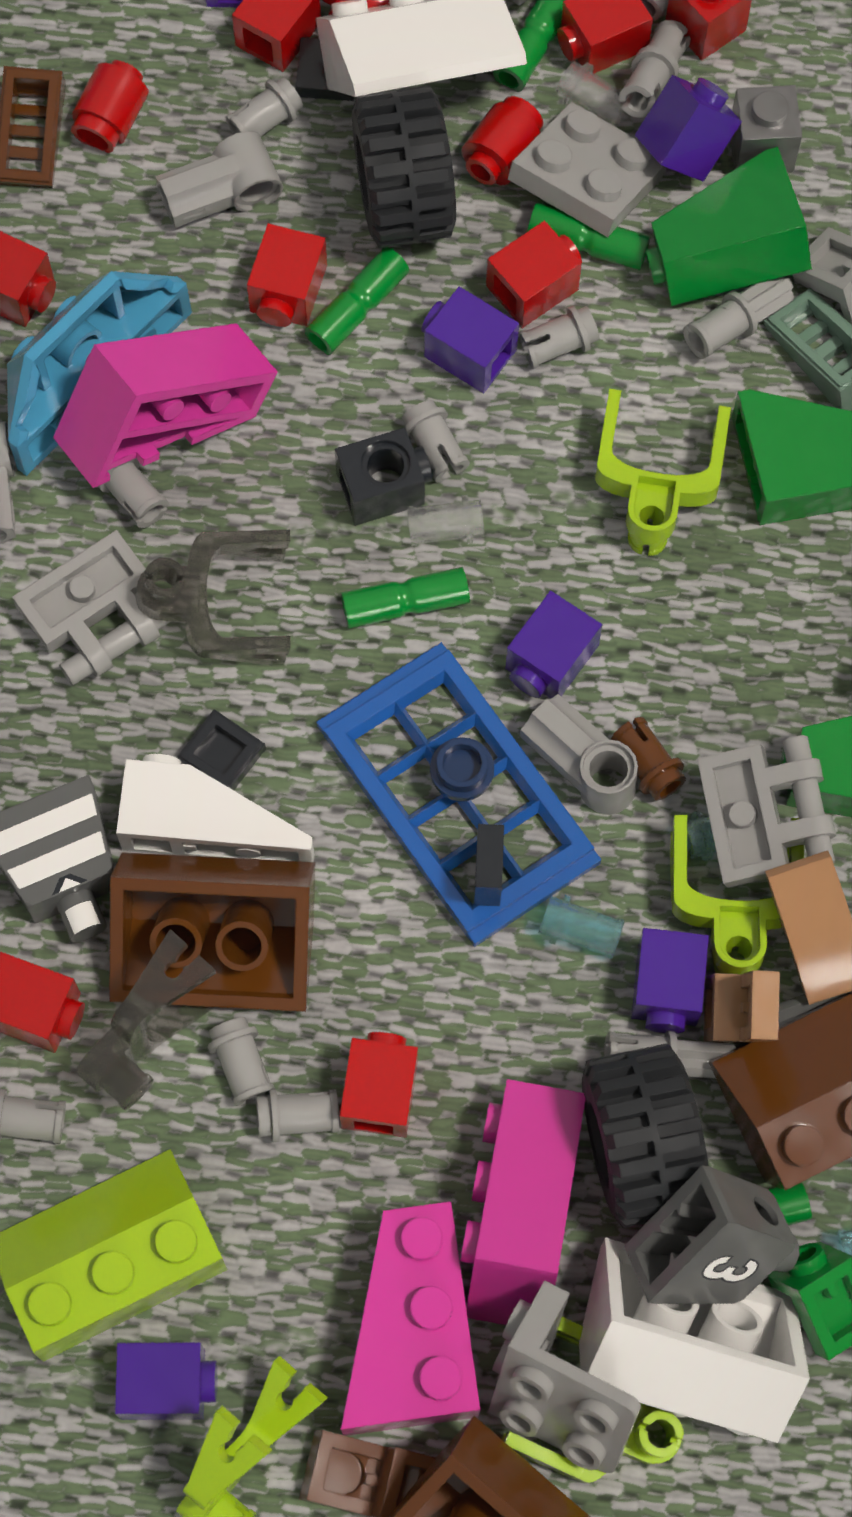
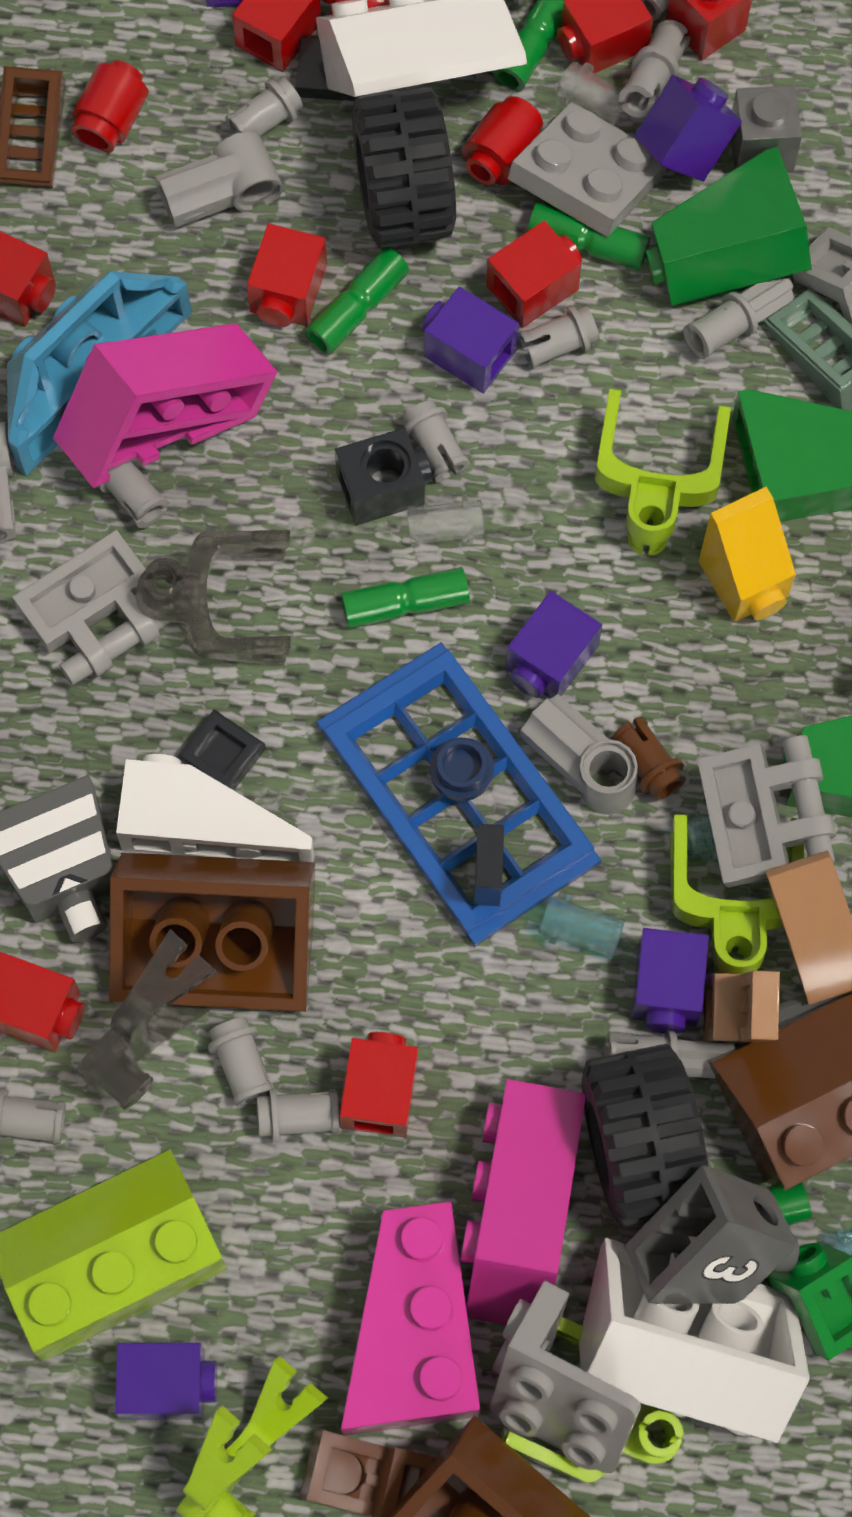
(748, 557): none -> yellow slope

